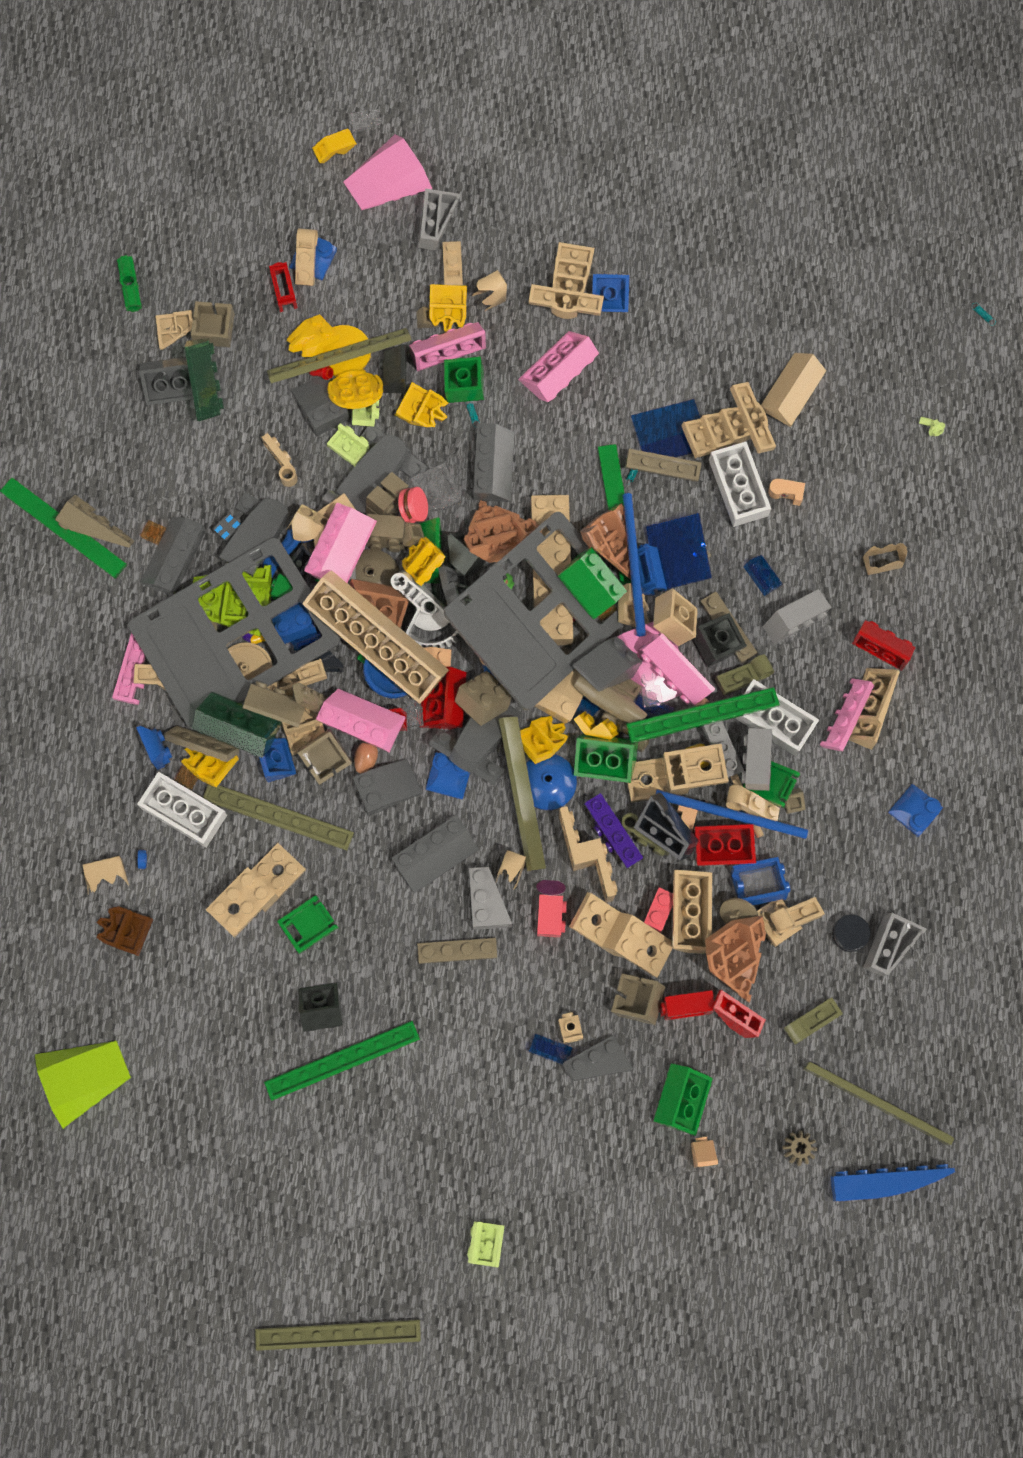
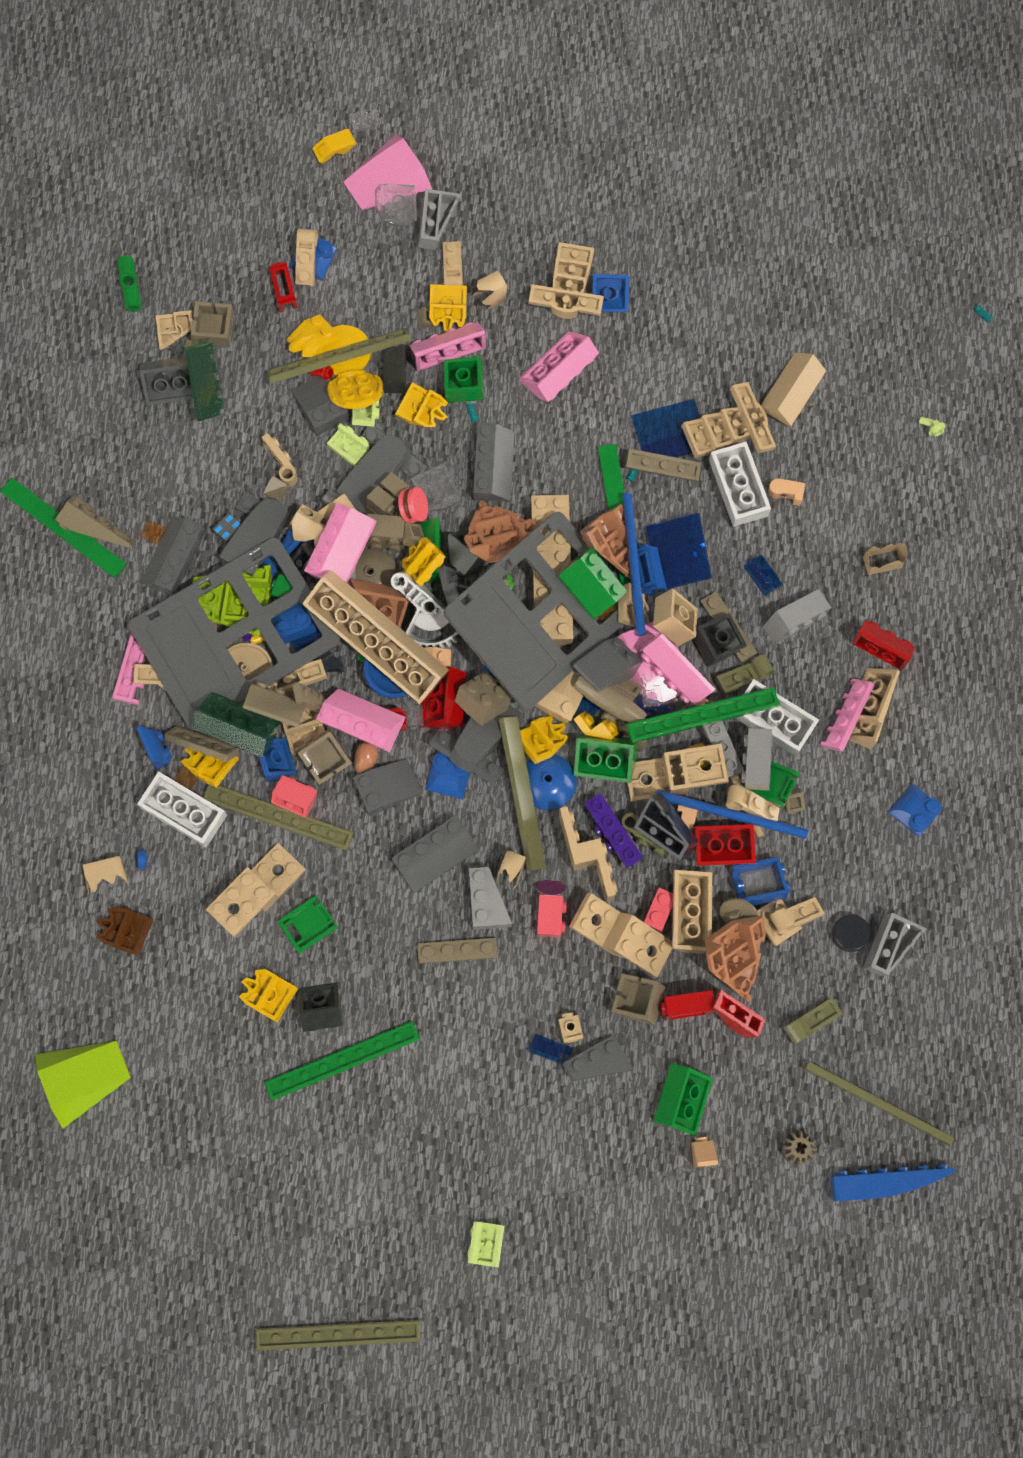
(268, 994): none -> yellow plate
(276, 489): none -> dark tan slope
(294, 796): none -> coral brick
(396, 204): none -> clear slope

